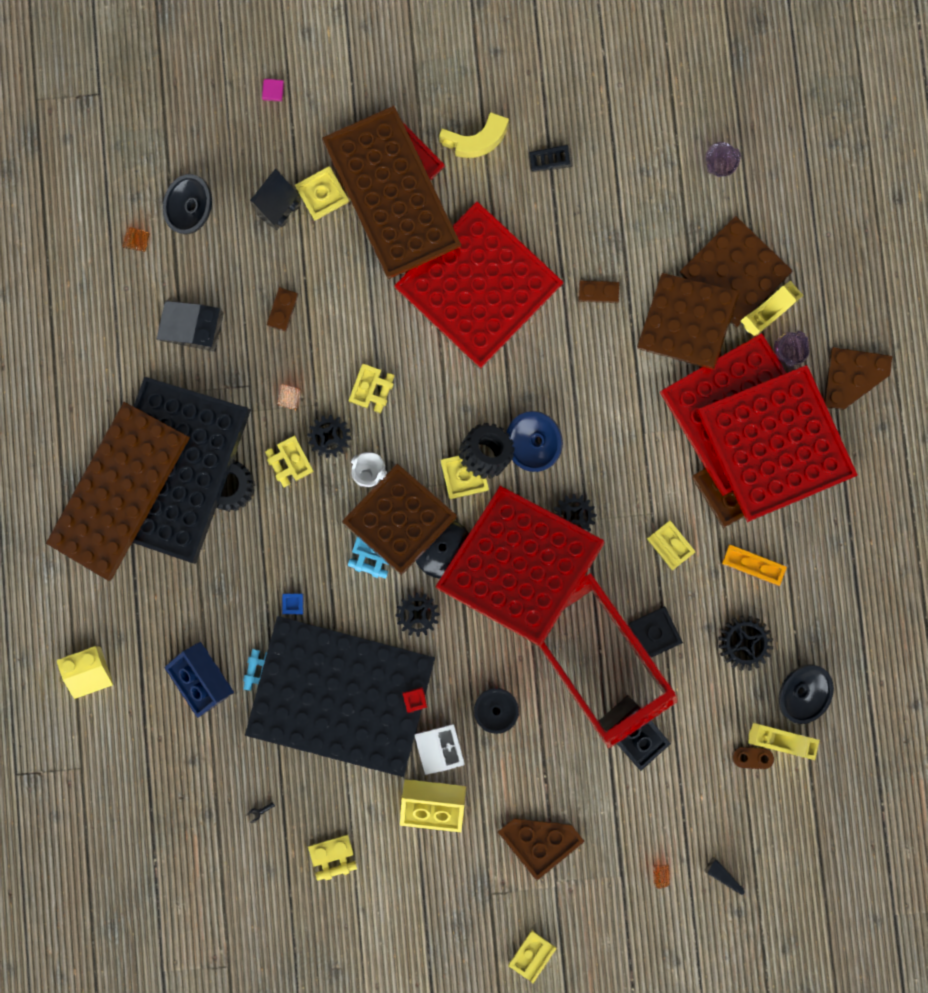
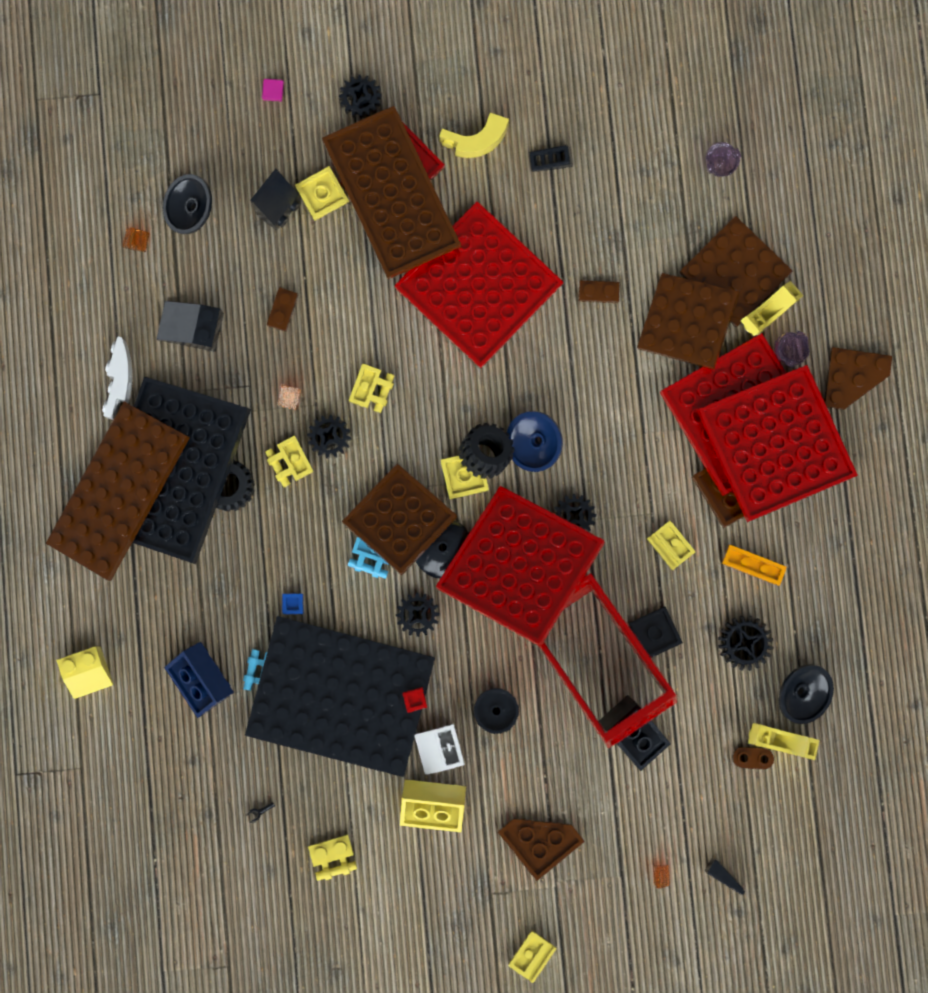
(121, 371): none -> white slope
(361, 88): none -> black gear
(368, 469): white cap -> none

